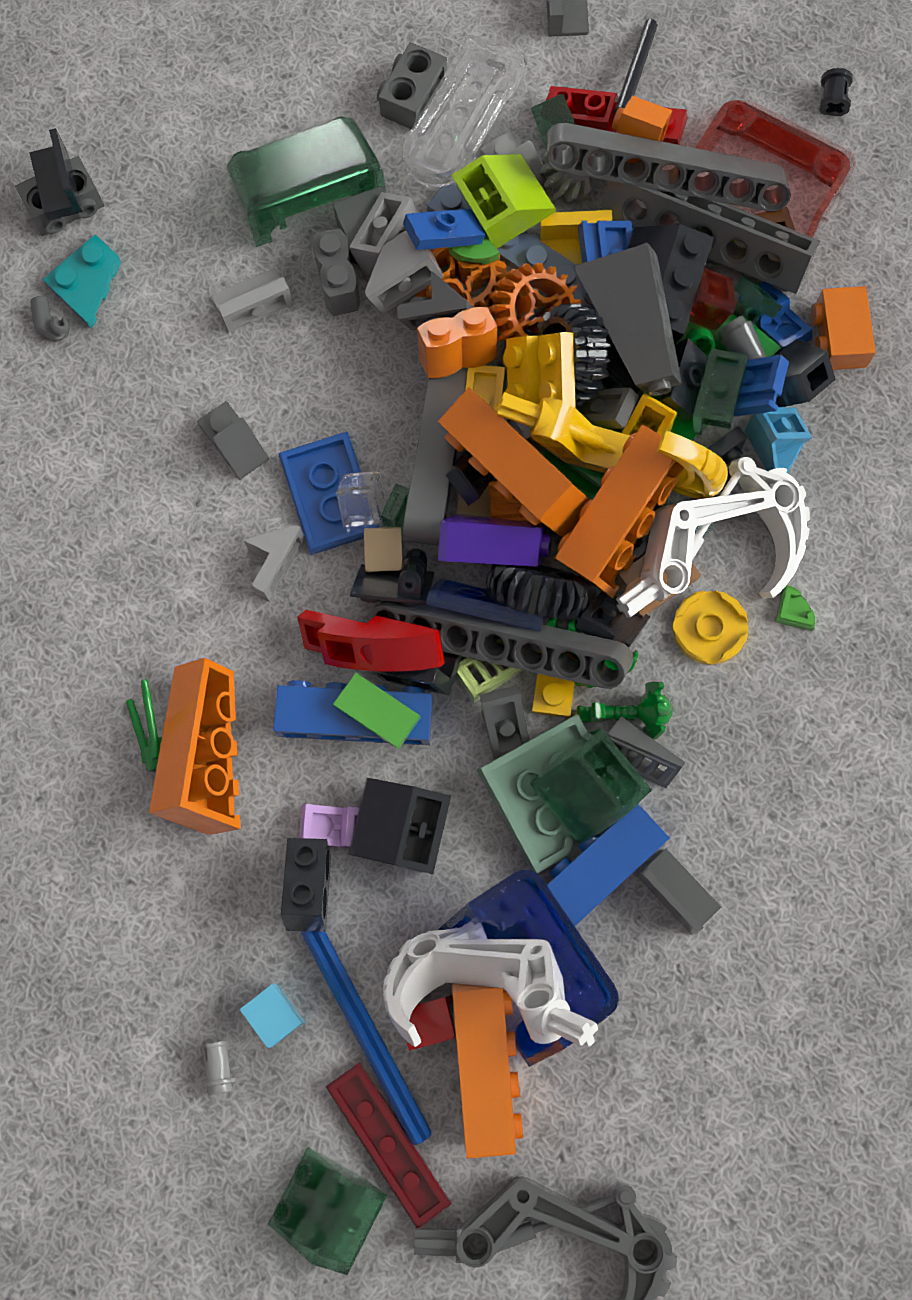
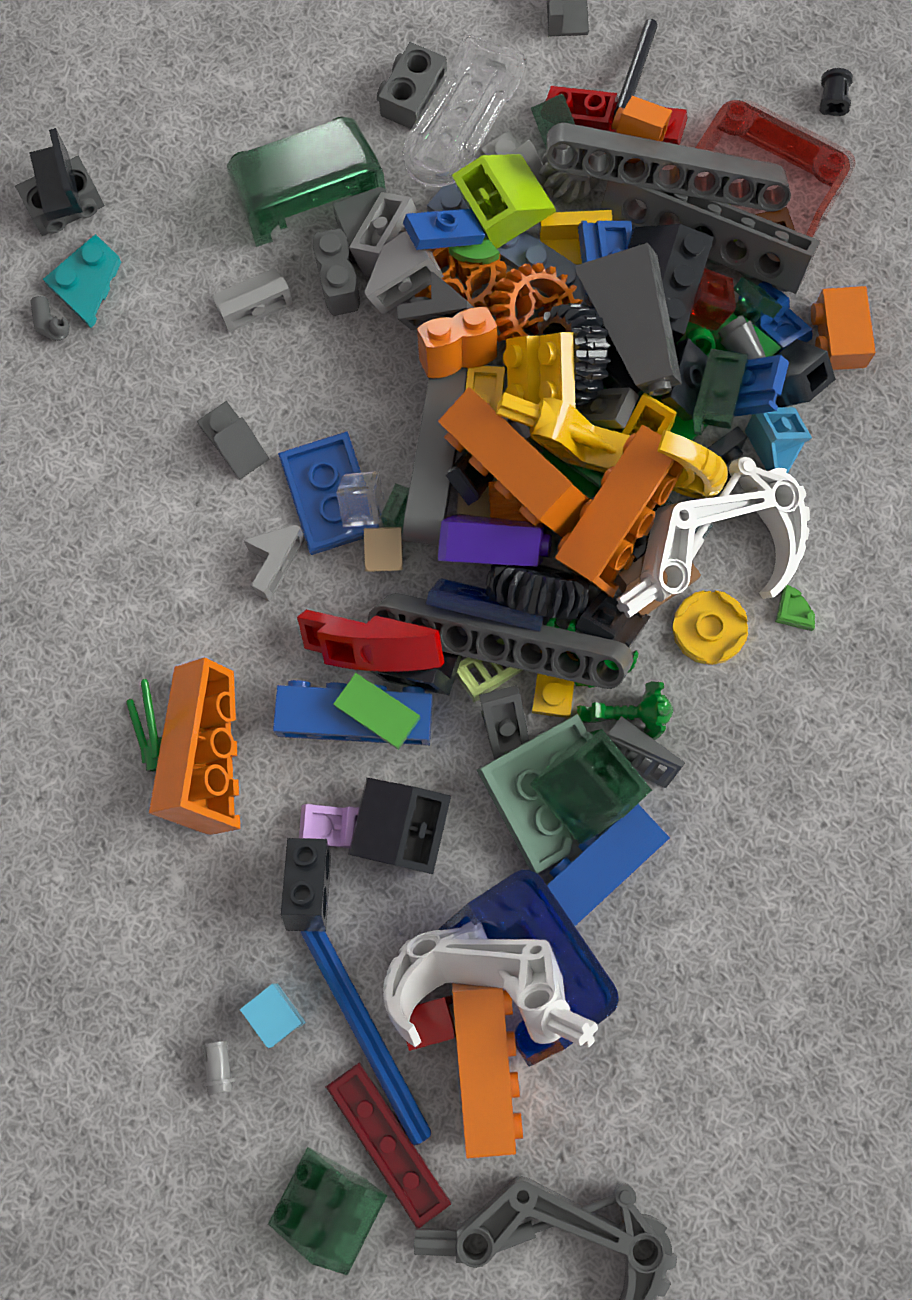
(405, 586): black hinge -> none
(679, 892): dark grey panel -> none

